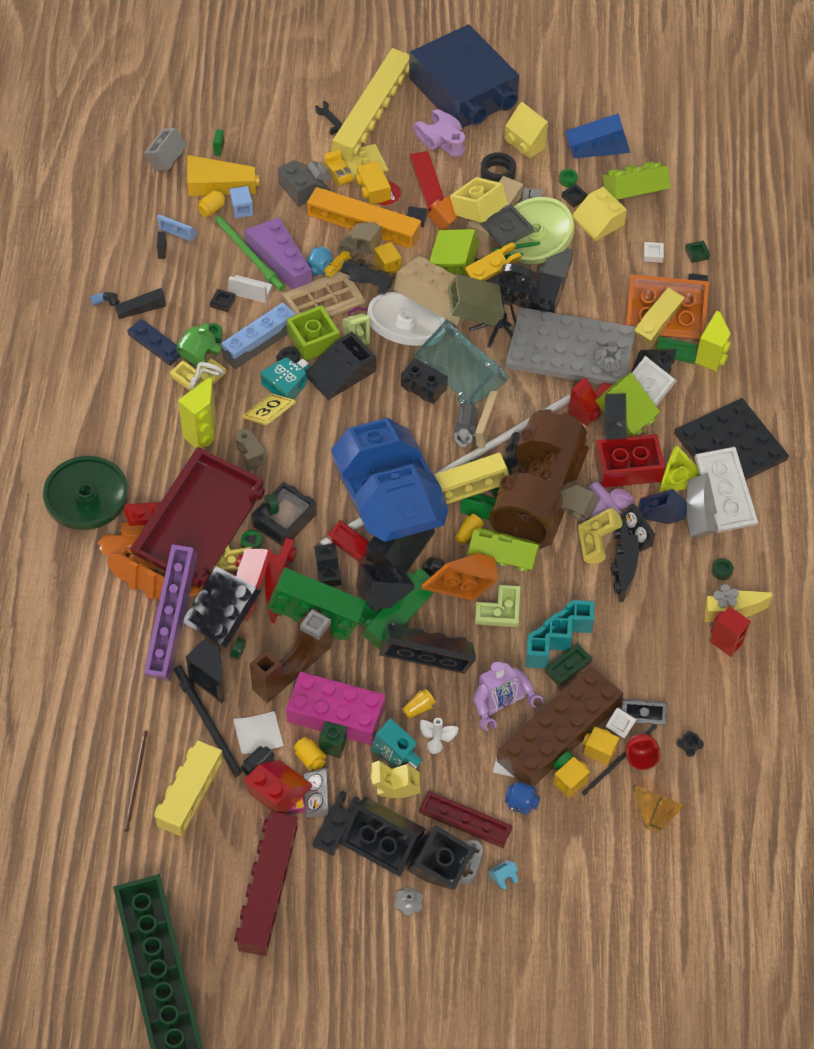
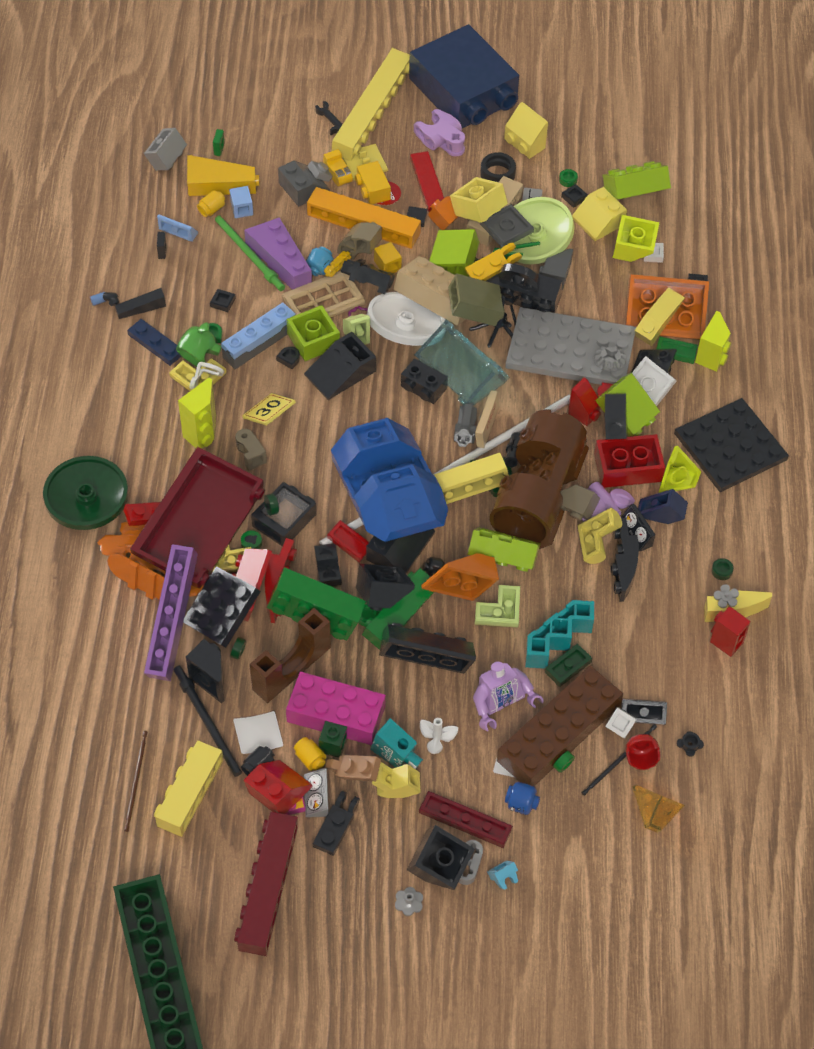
(249, 288): white panel -> none
(285, 377): teal torso -> none
(315, 624): light grey tile -> none
(355, 767): none -> medium nougat hinge
(382, 835): black slope -> none
(420, 703): yellow cone -> none
(466, 530): yellow cone -> none
(479, 505): green slope -> none
(571, 777): yellow brick -> none
(598, 138): blue wedge -> none
(600, 745): yellow brick -> none
(635, 238): none -> neon yellow slope
(697, 251): dark green tile -> none
(700, 507): light grey slope -> none
(728, 488): white tile -> none

